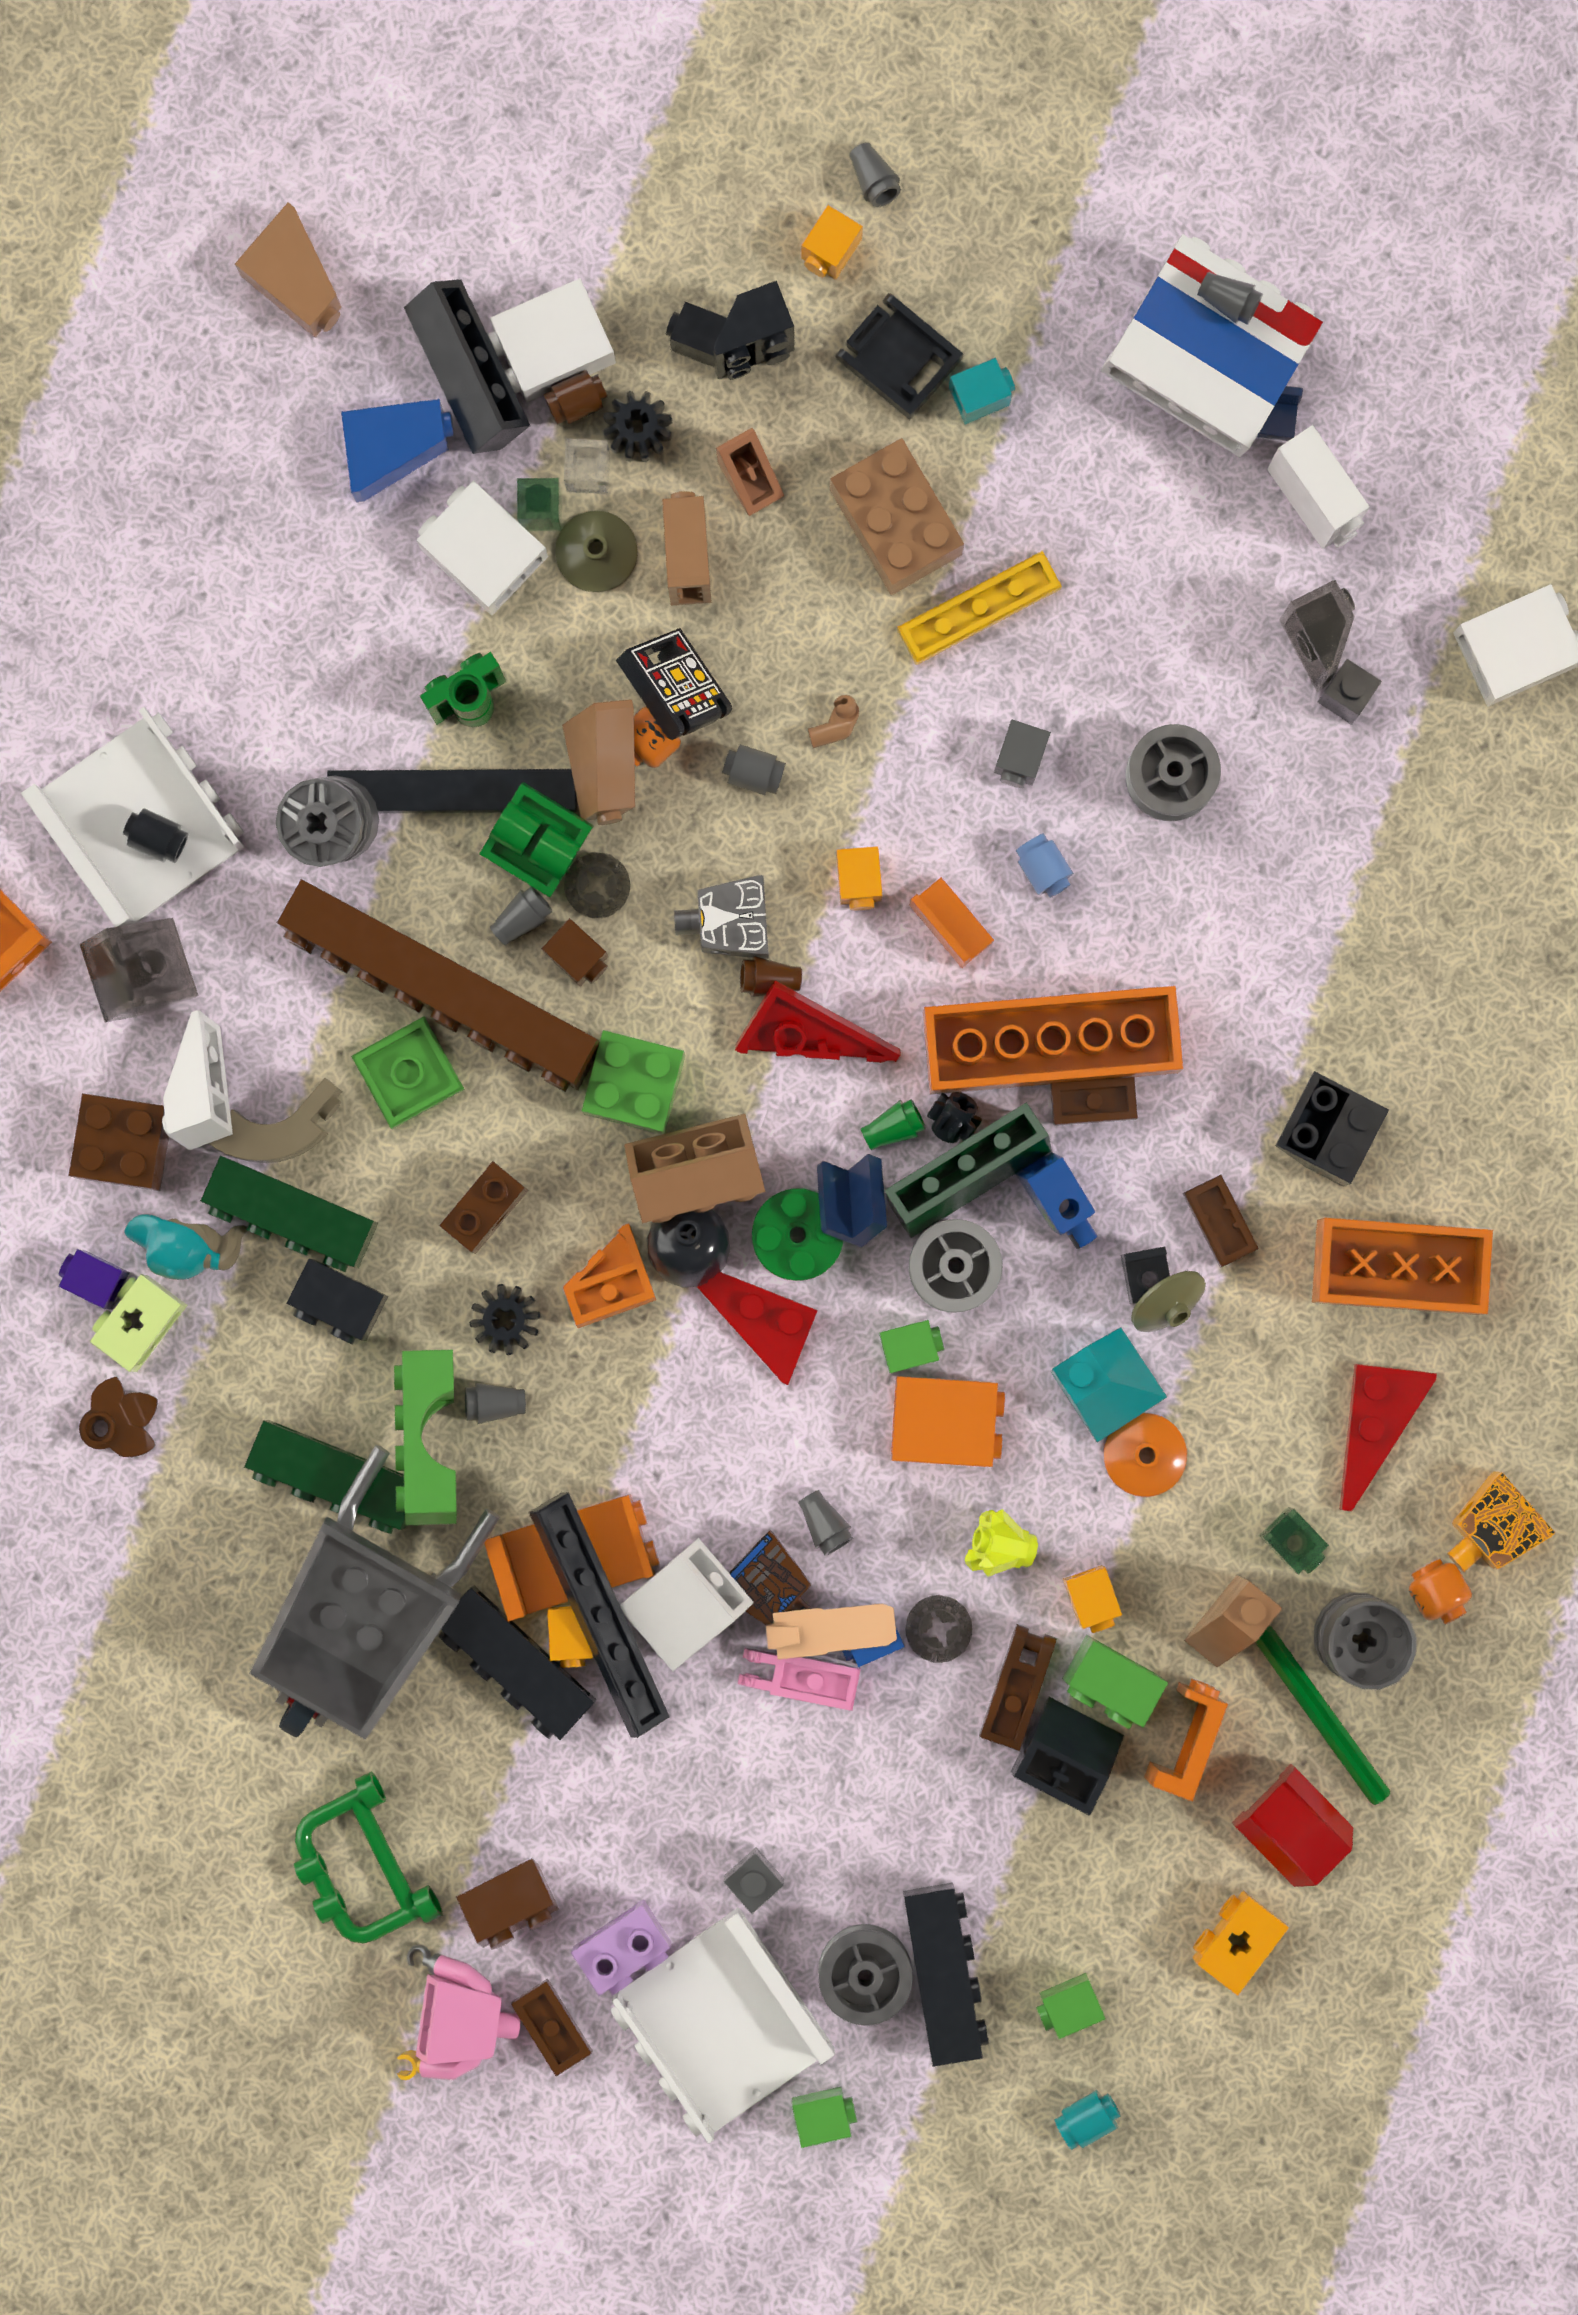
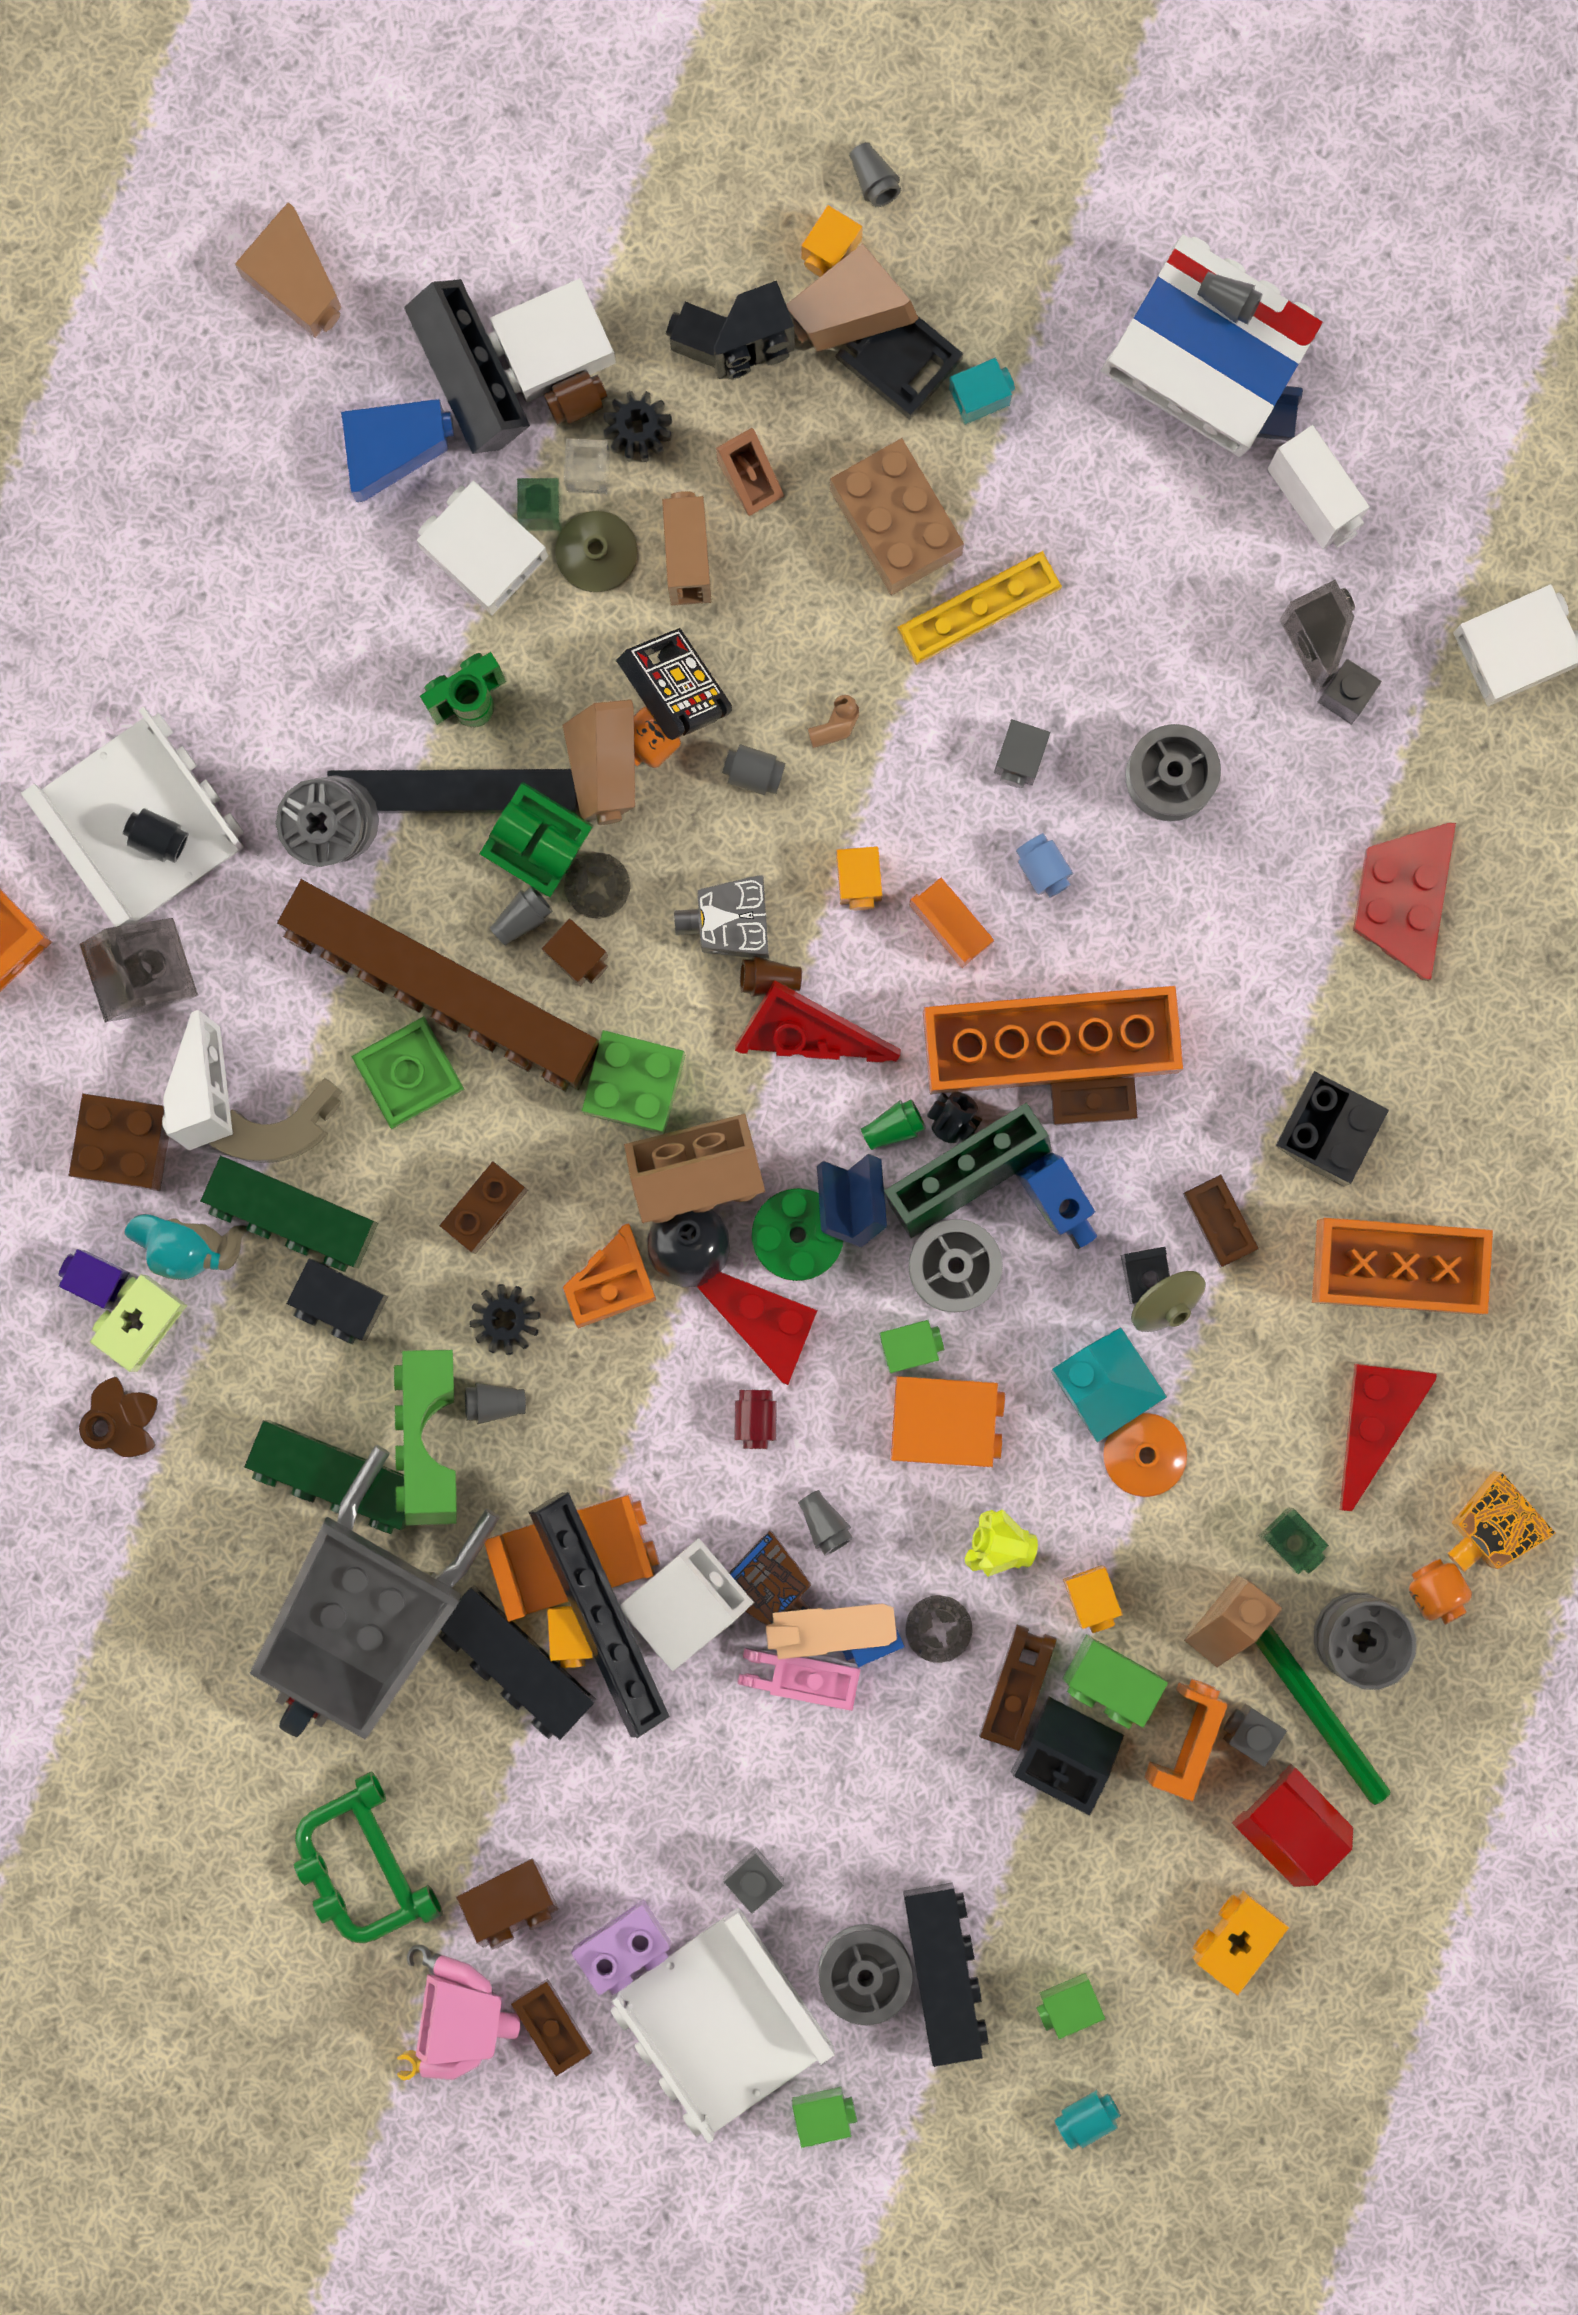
(755, 1418): none -> dark red brick
(850, 303): none -> medium nougat slope
(1253, 1734): none -> dark grey brick
(1405, 896): none -> wing

